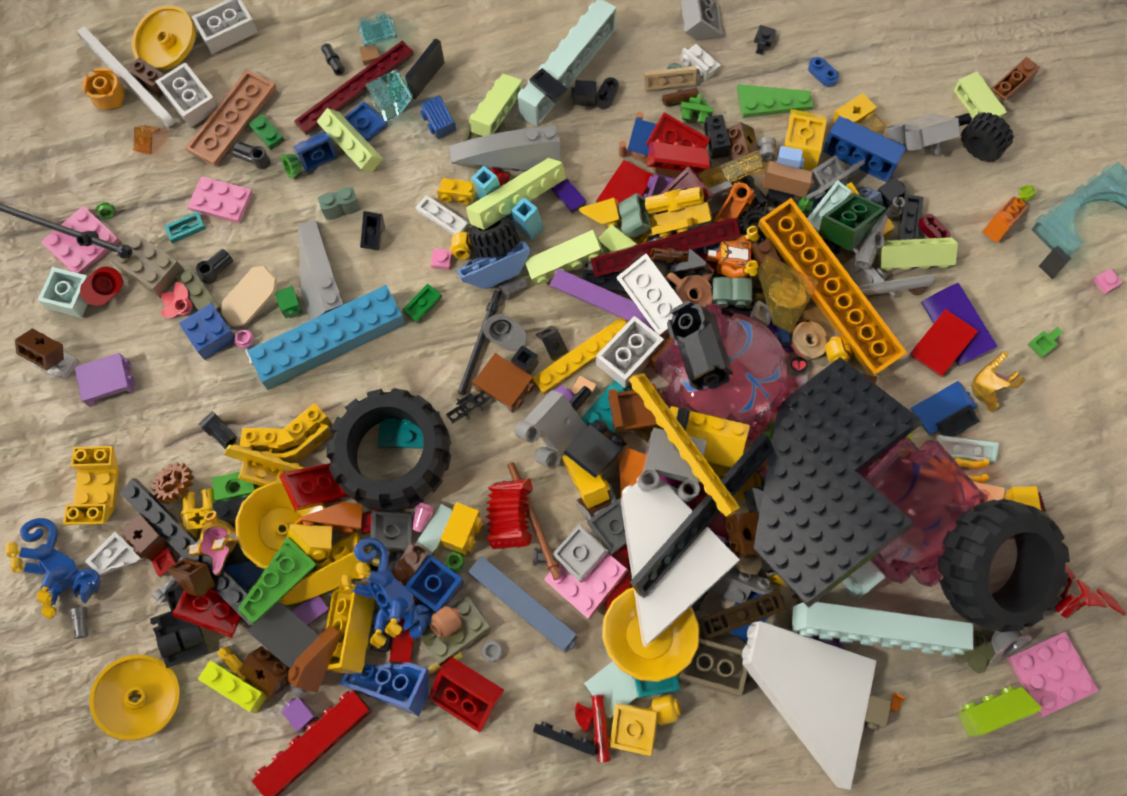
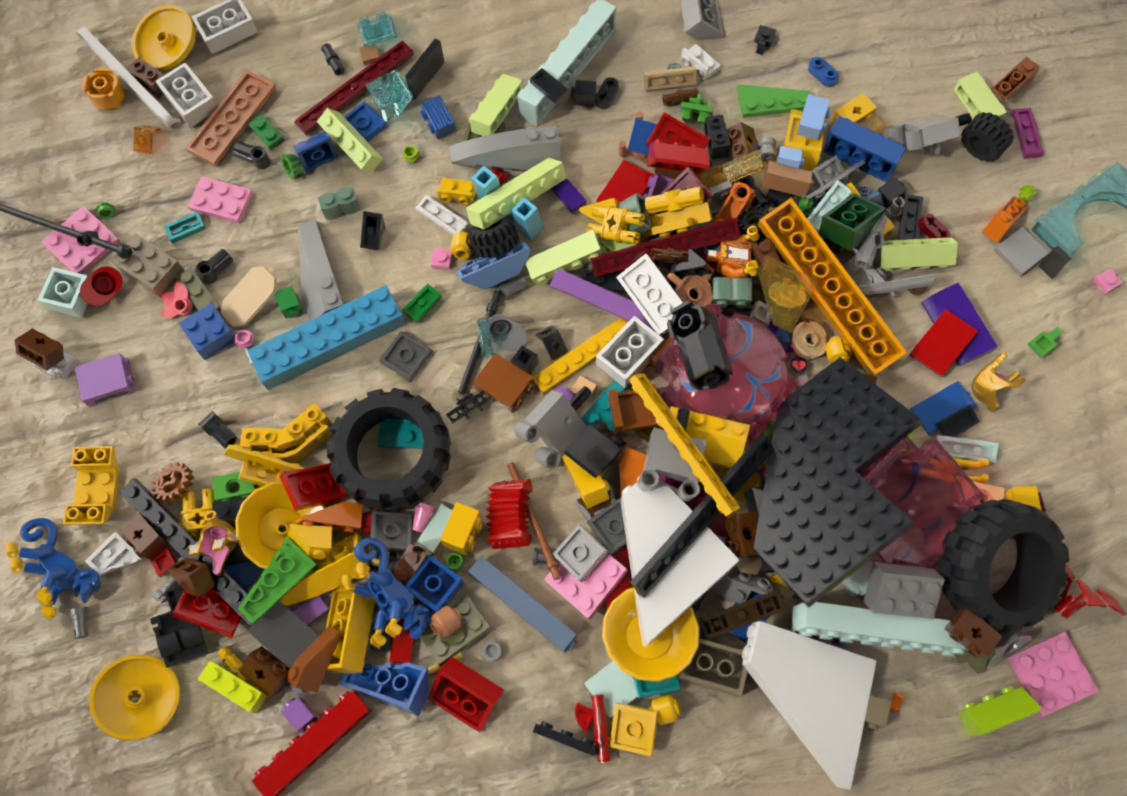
(405, 356): none -> dark grey tile
(410, 149): none -> lime plate
(485, 337): none -> clear light blue pin
(616, 224): none -> yellow pin
(813, 117): none -> light blue brick
(903, 590): none -> light grey brick
(972, 633): none -> reddish brown brick
(1021, 251): none -> light grey tile
(1027, 133): none -> magenta tile

